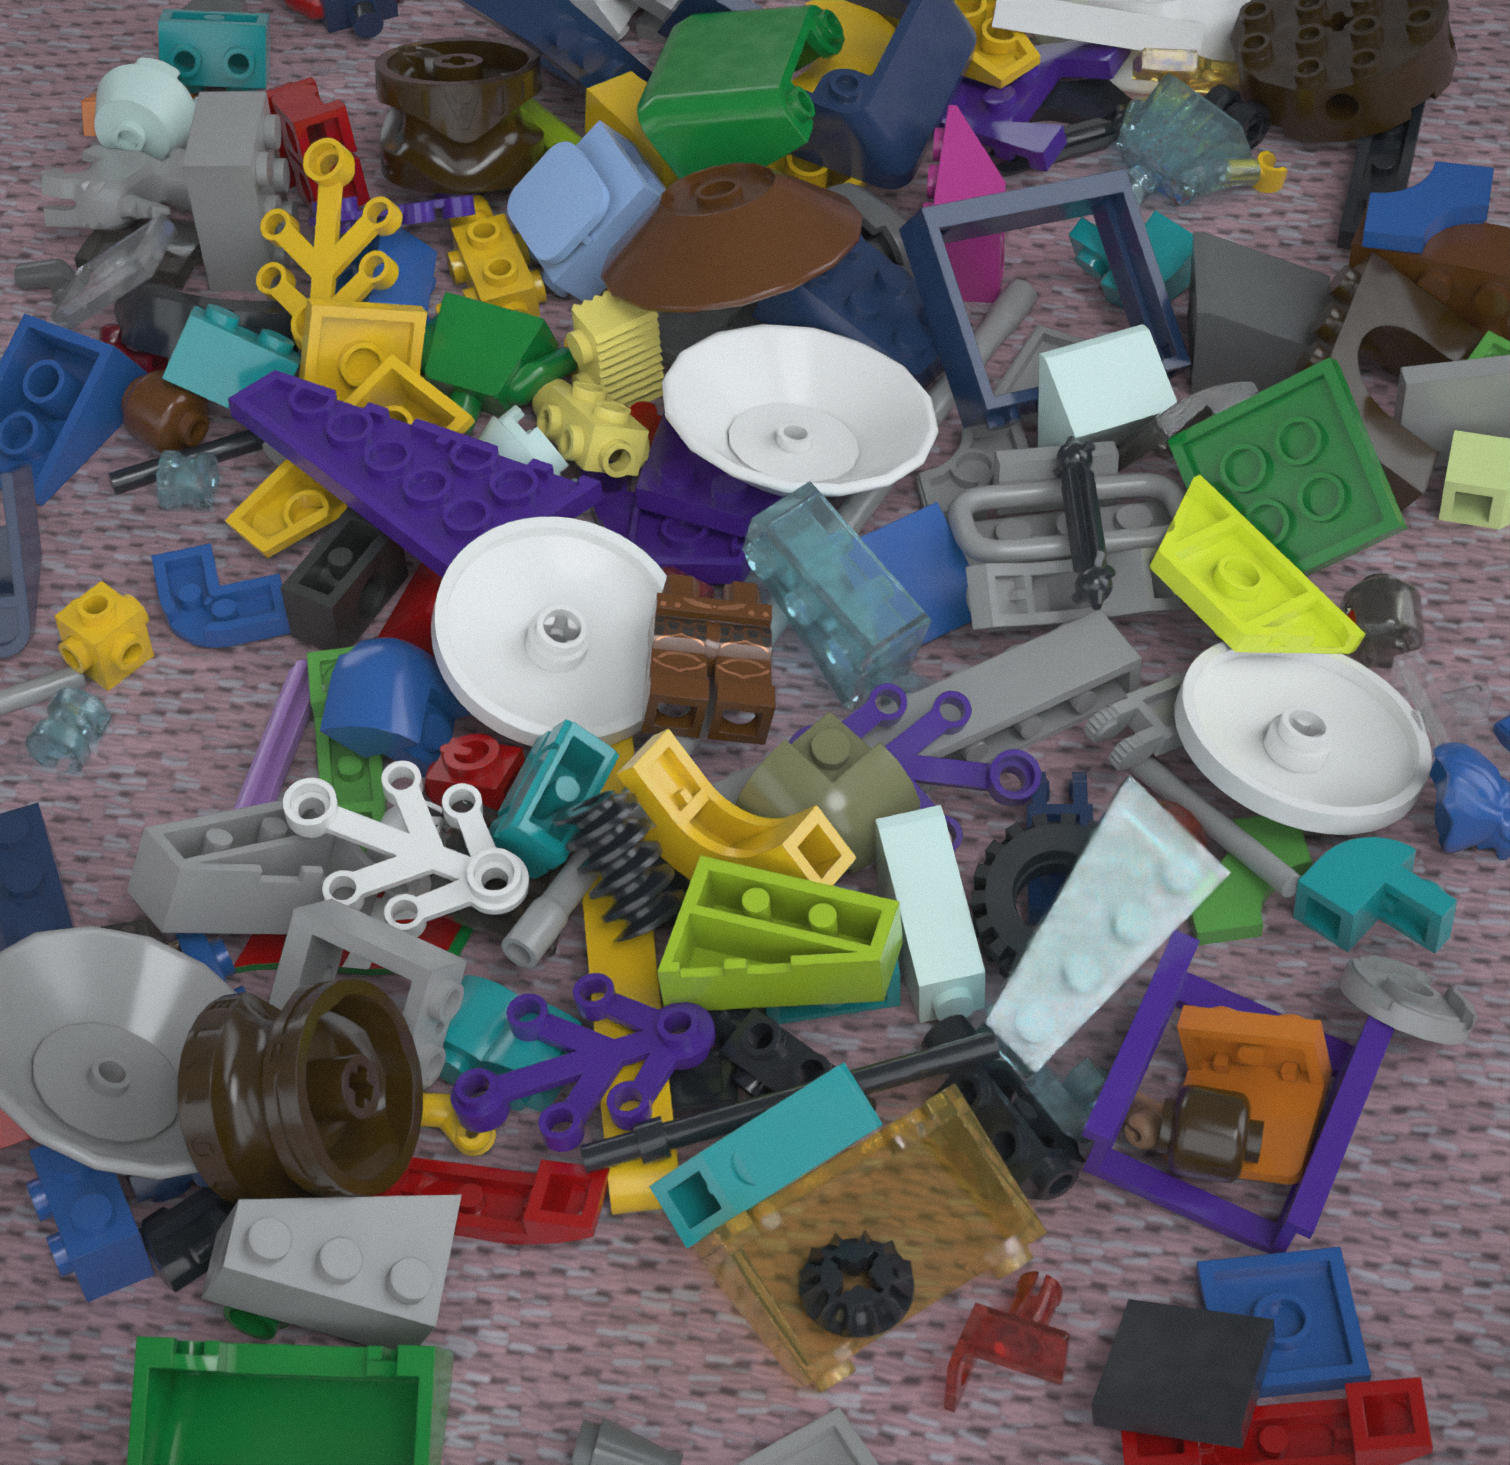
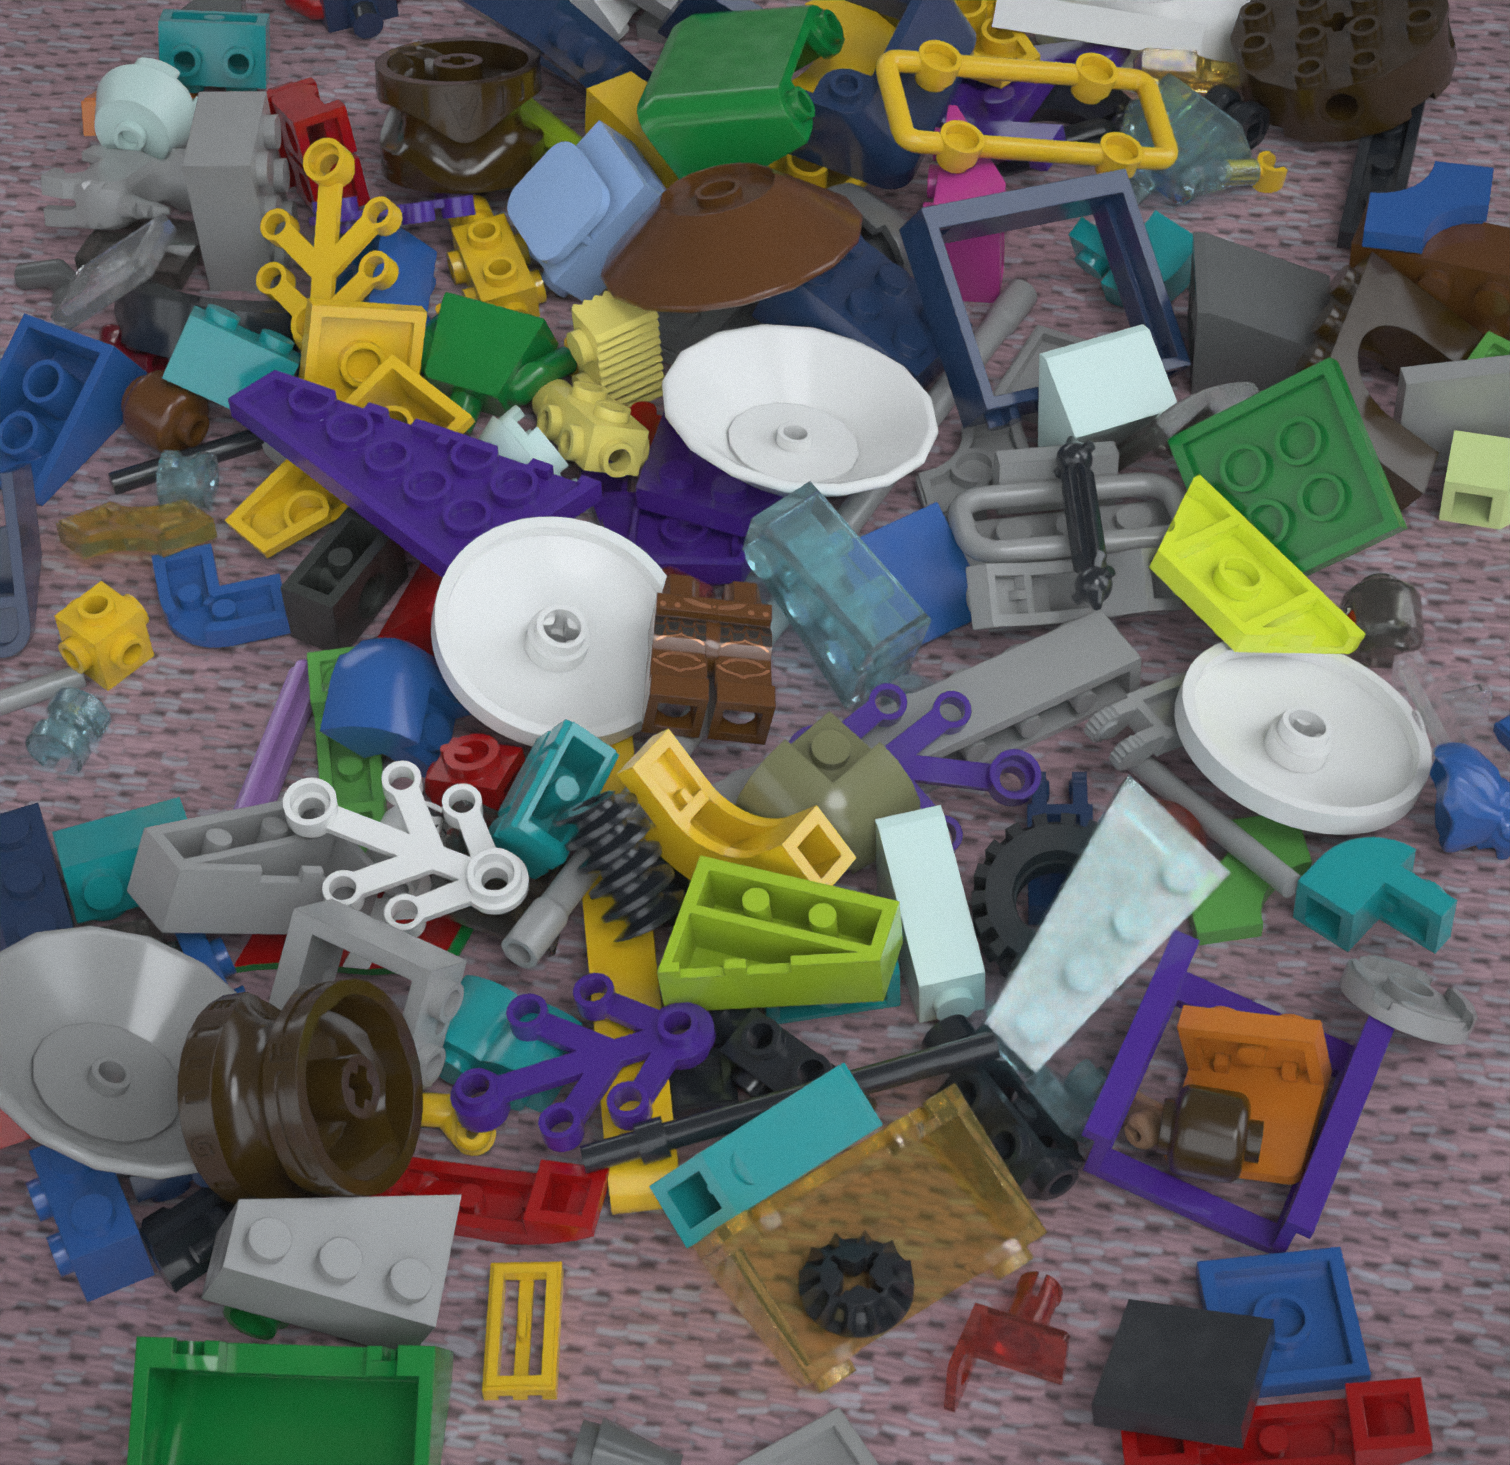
(101, 857): none -> teal brick
(151, 529): none -> clear yellow tile
(521, 1383): none -> yellow tile
(961, 143): none -> yellow bar

